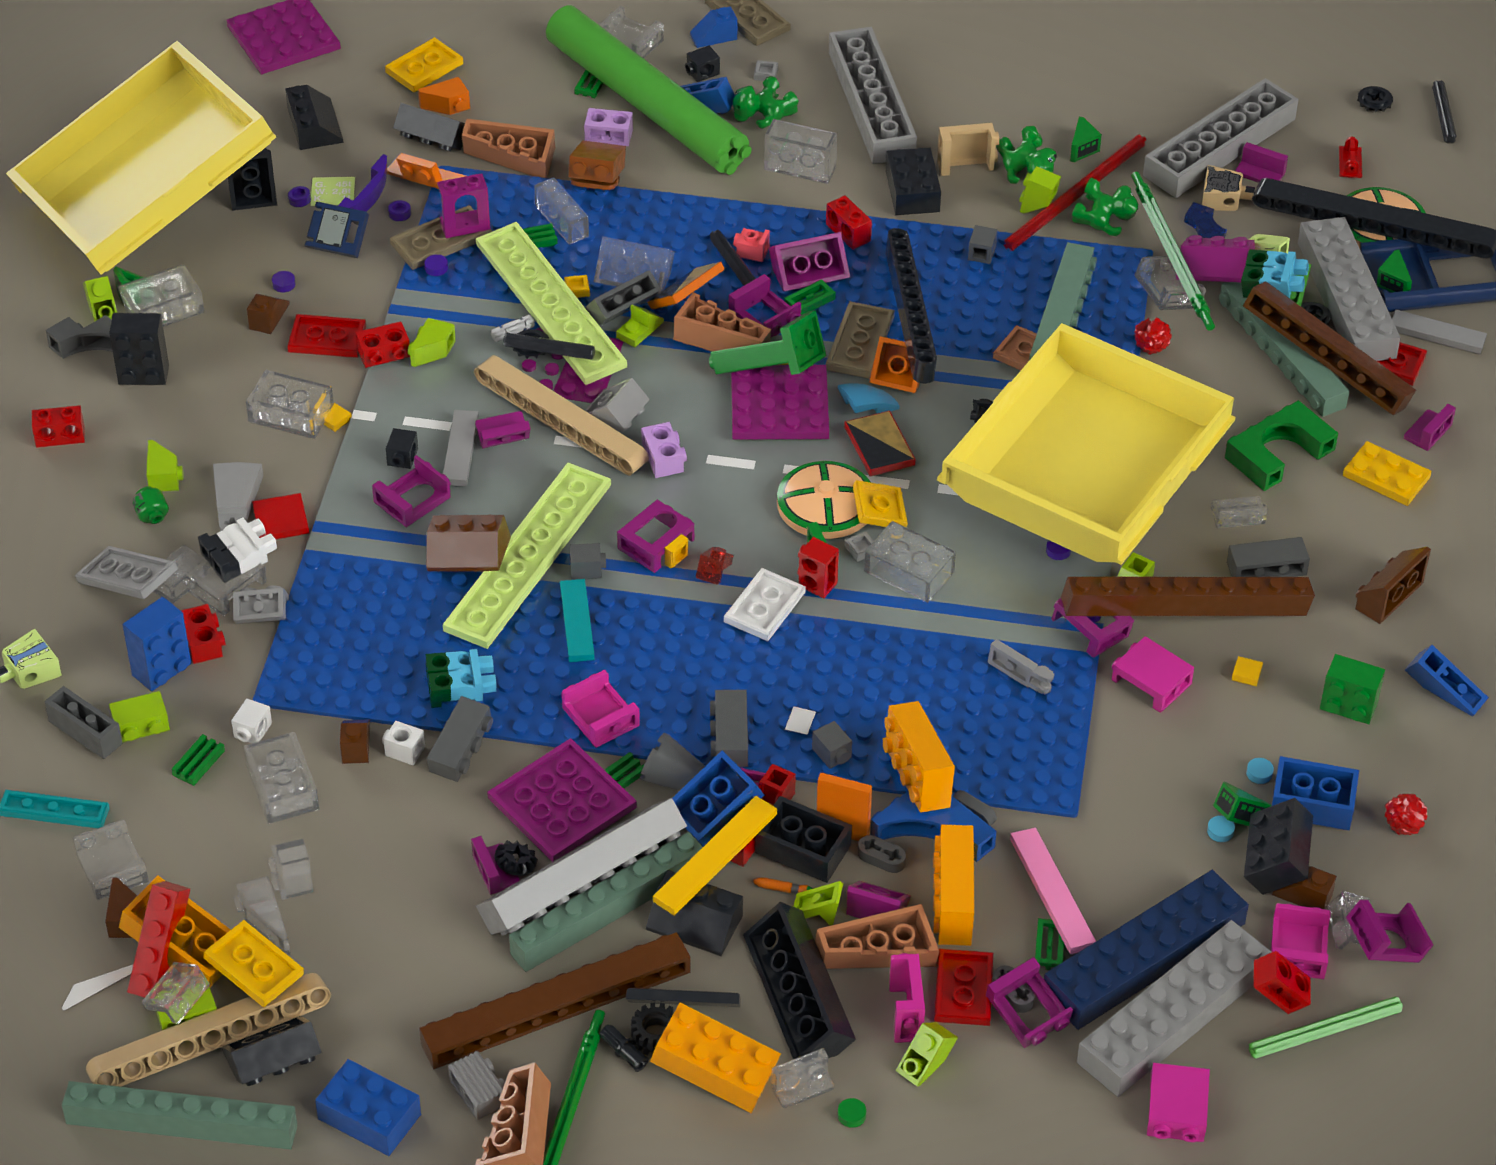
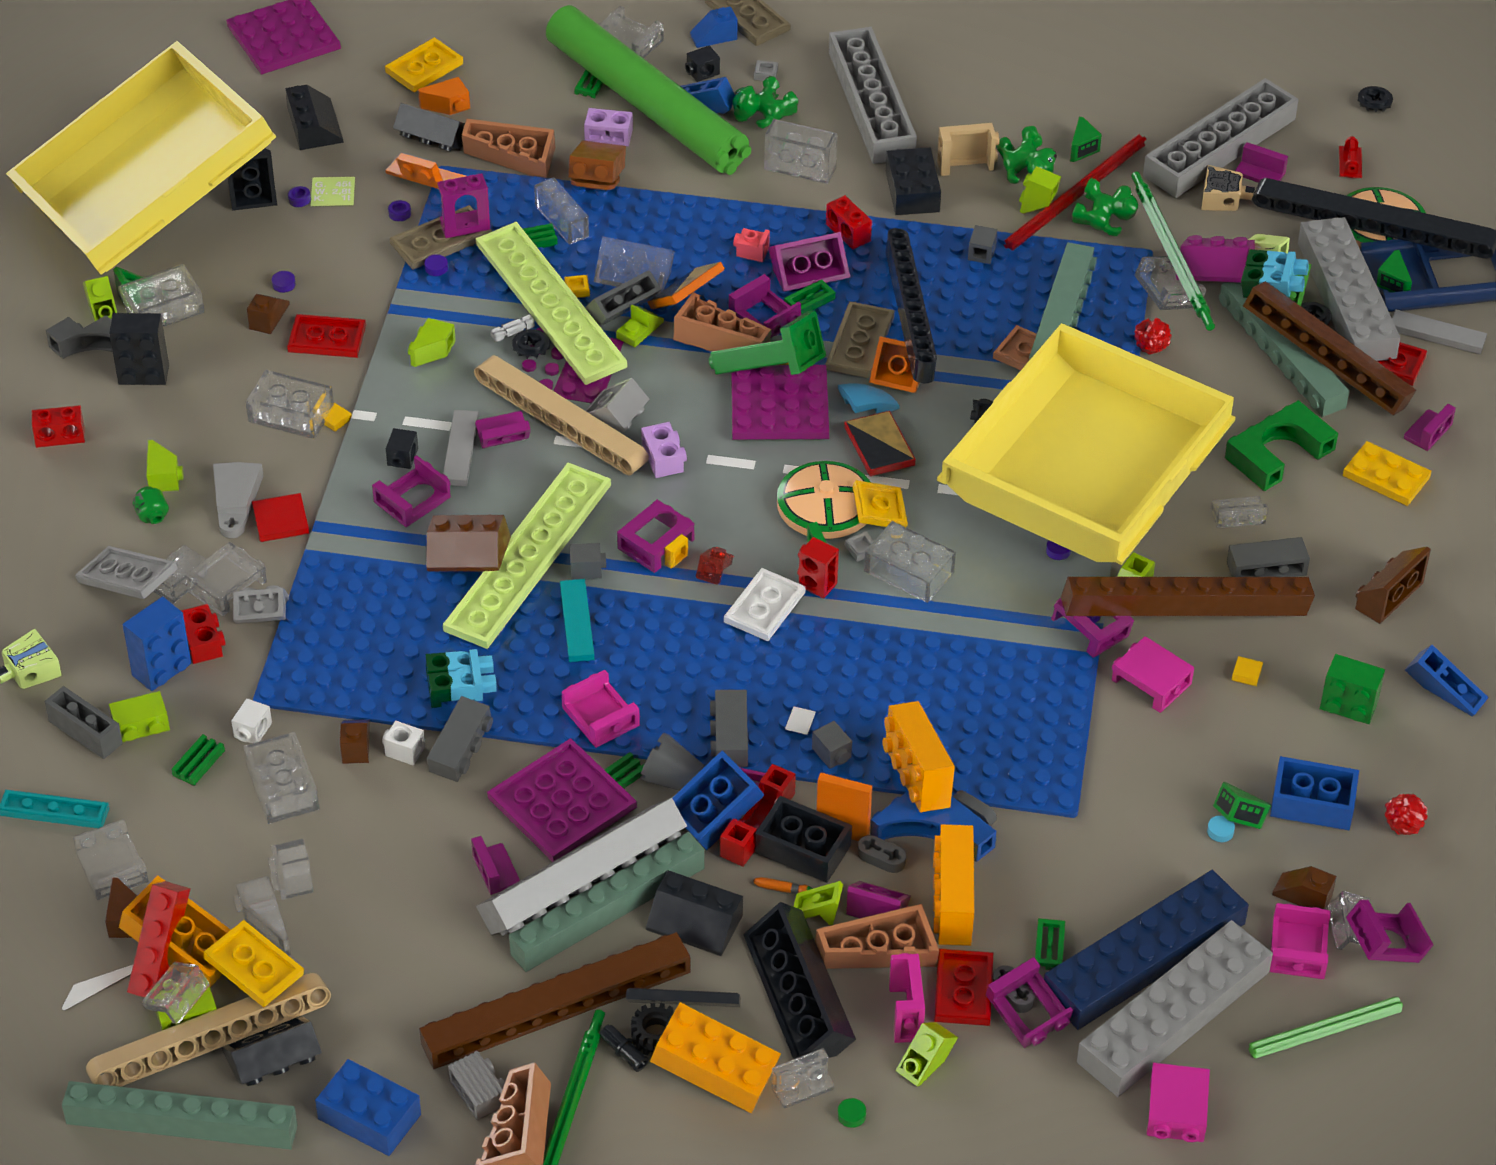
(237, 548): white hips -> none
(331, 228): dark blue container -> none
(373, 189): dark purple slope -> none
(382, 344): red brick -> none
(506, 860): black gear -> none
(549, 346): black axle -> none
(714, 855): yellow tile -> none
(731, 257): black axle -> none
(1020, 667): light grey hinge -> none
(1052, 890): bright pink tile -> none
(1202, 220): clear blue tile -> none
(1260, 770): medium azure tile -> none
(1278, 846): black brick -> none
(1282, 982): red brick -> none
(1444, 111): black axle -> none

